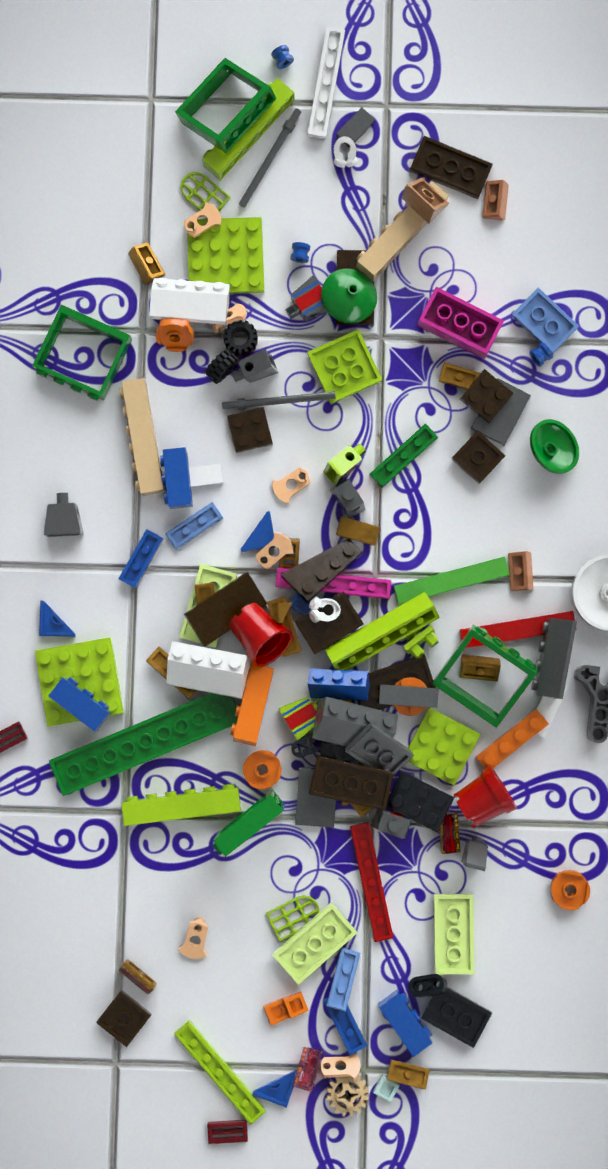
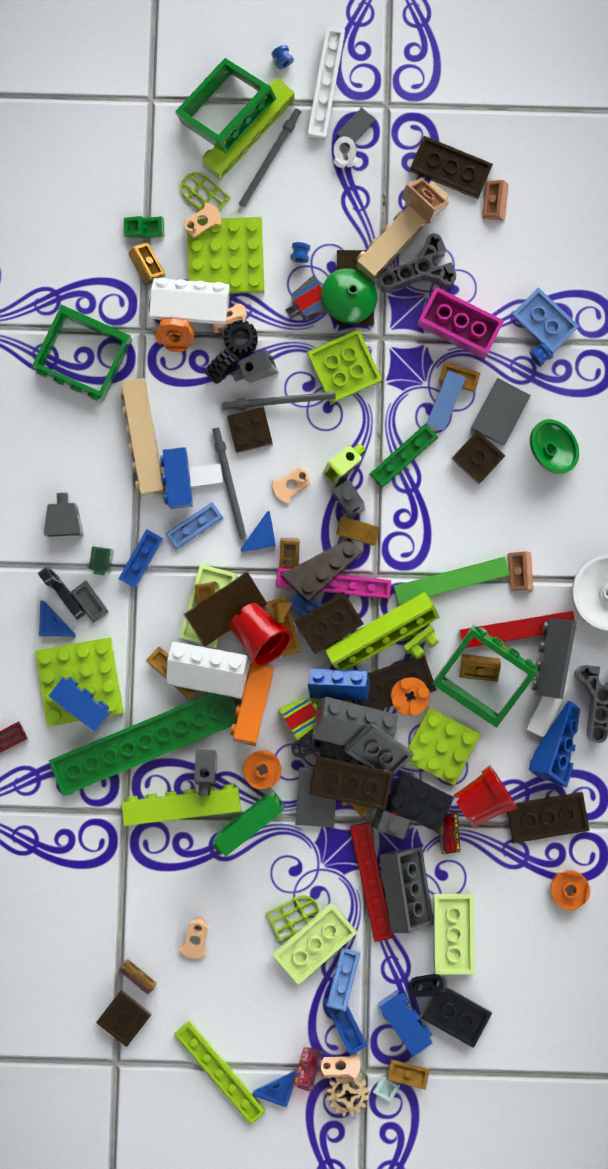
(53, 581): none -> black beam
(89, 601): none -> dark grey tile
(101, 560): none -> clear green brick
(143, 227): none -> green slope
(205, 762): none -> dark grey torso
(220, 447): none -> dark grey bar
(231, 1123): dark red tile -> none
(280, 541): light nougat piece -> none
(285, 1008): orange slope -> none
(317, 616): white piece -> none
(406, 890): none -> dark grey slope
(408, 696): dark grey tile -> none
(434, 273): none -> dark grey beam
(446, 400): none -> medium blue tile
(475, 854): dark grey slope -> none
(486, 396): dark brown plate -> none
(512, 739): orange plate -> none
(548, 817): none -> dark brown tile
(553, 754): none -> blue wedge

